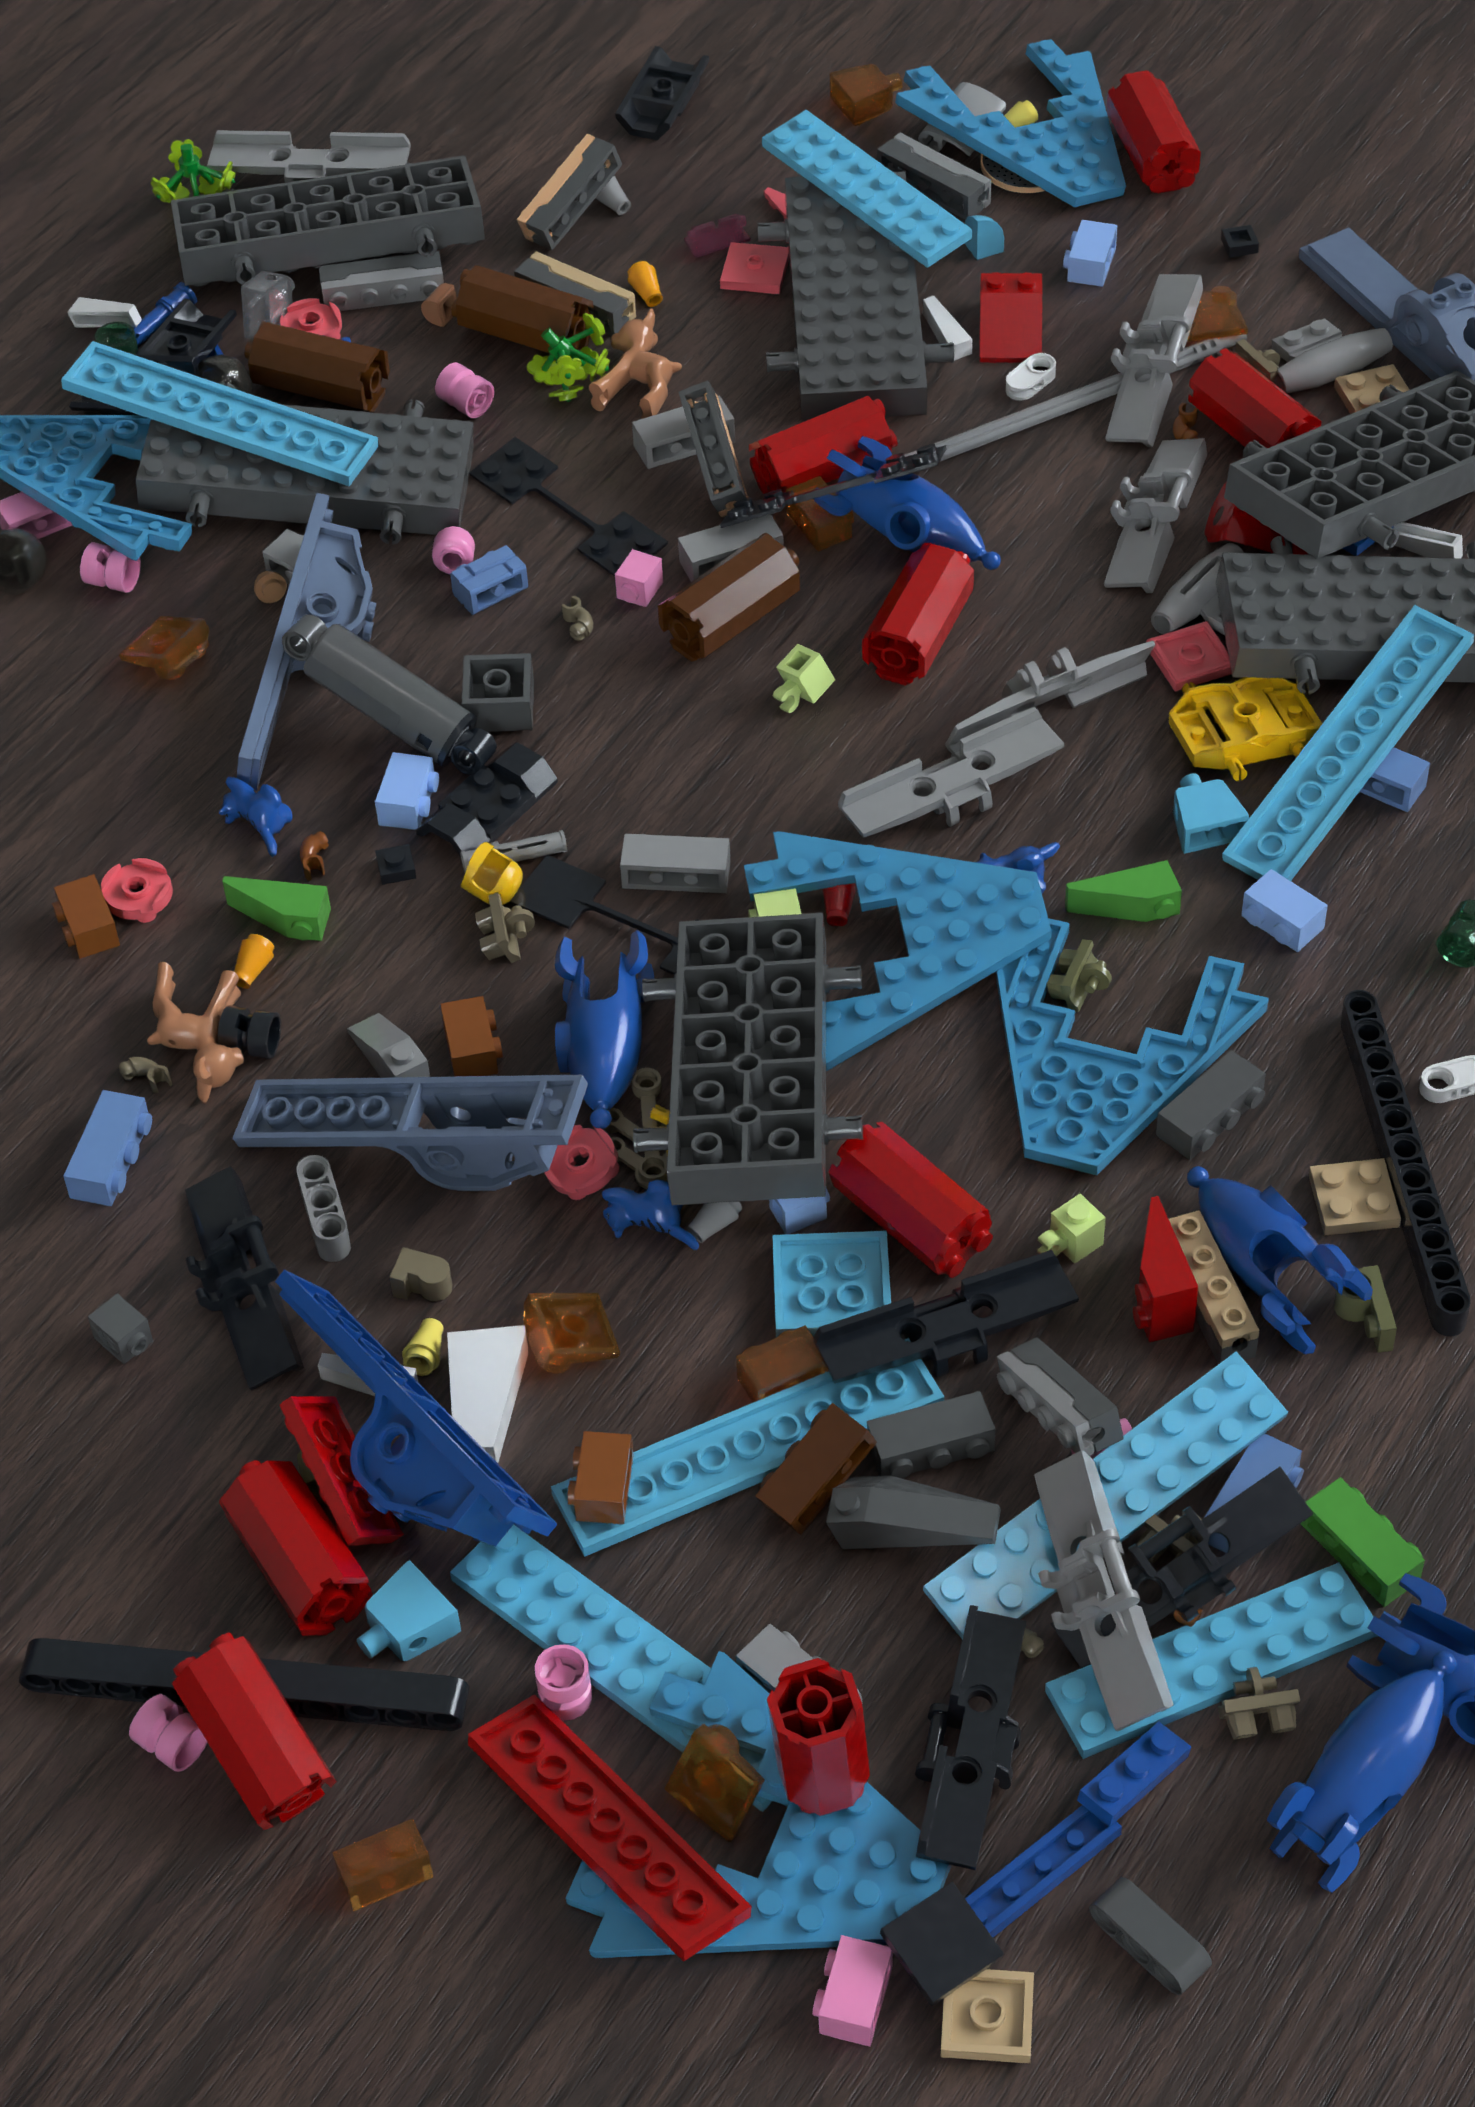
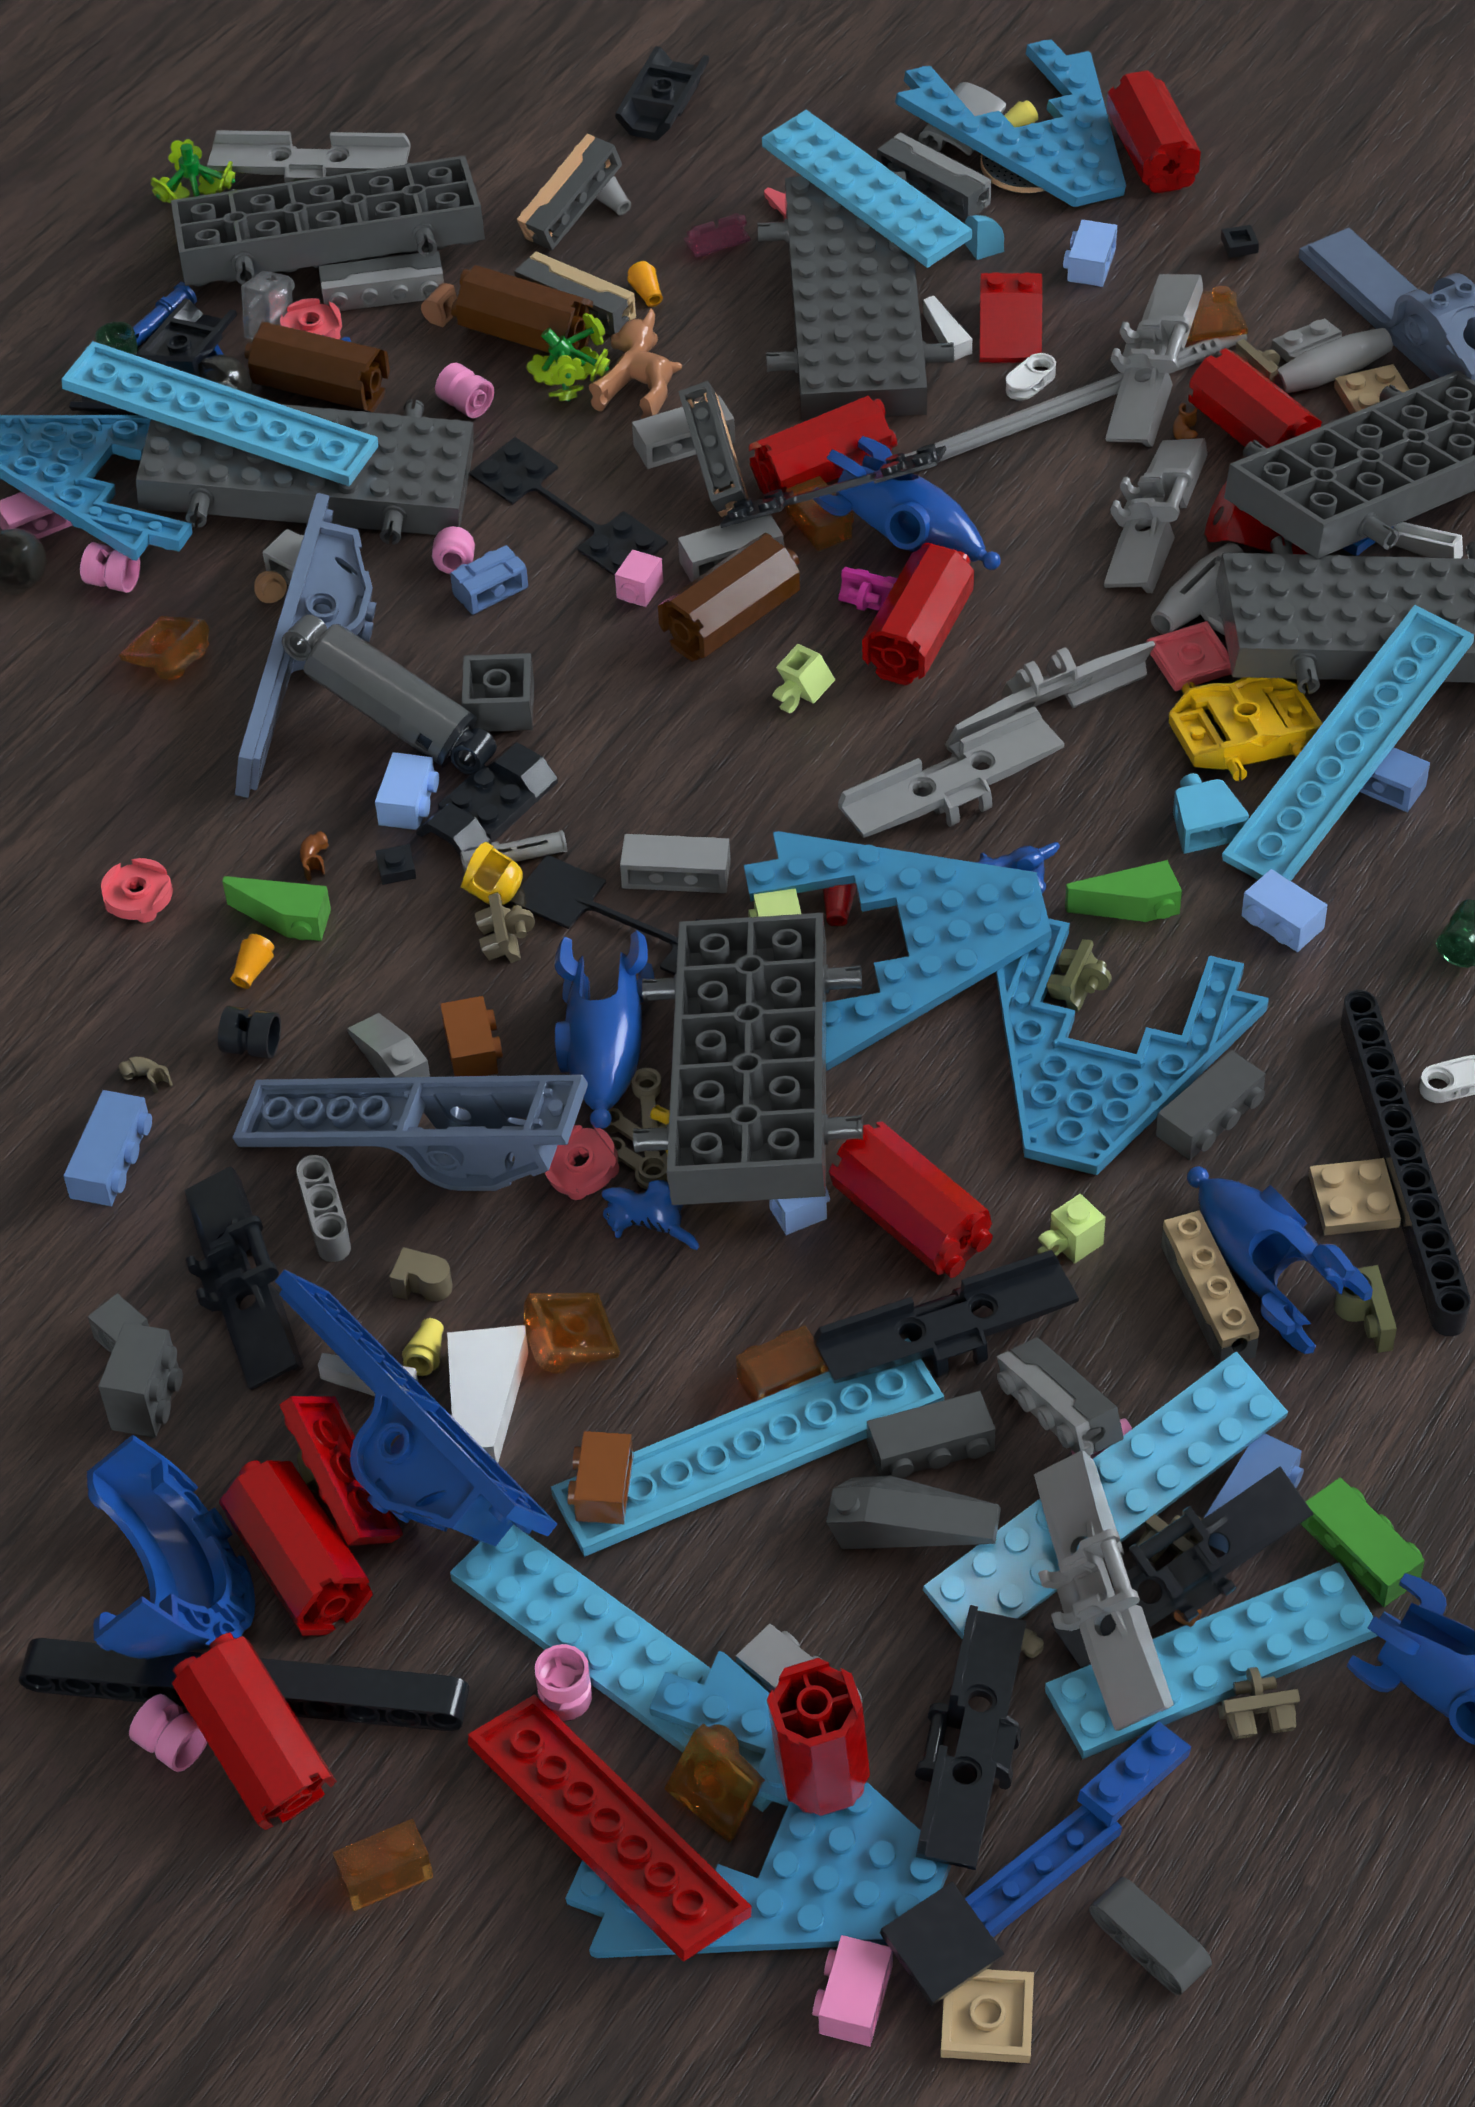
(86, 916): dark orange piece -> none
(96, 313): white piece -> none
(140, 1380): none -> dark grey brick
(185, 1552): none -> blue windscreen
(213, 1062): nougat animal -> none
(261, 809): blue animal -> none
(408, 1616): medium azure torso -> none
(582, 618): dark tan arm -> none
(713, 1218): light grey cone -> none
(754, 268): coral plate -> none
(815, 1467): reddish brown brick -> none
(828, 1277): medium azure plate -> none
(863, 92): clear orange torso -> none
(864, 588): none -> dark pink hips
(1166, 1283): red slope -> none
(1363, 1770): blue piece -> none

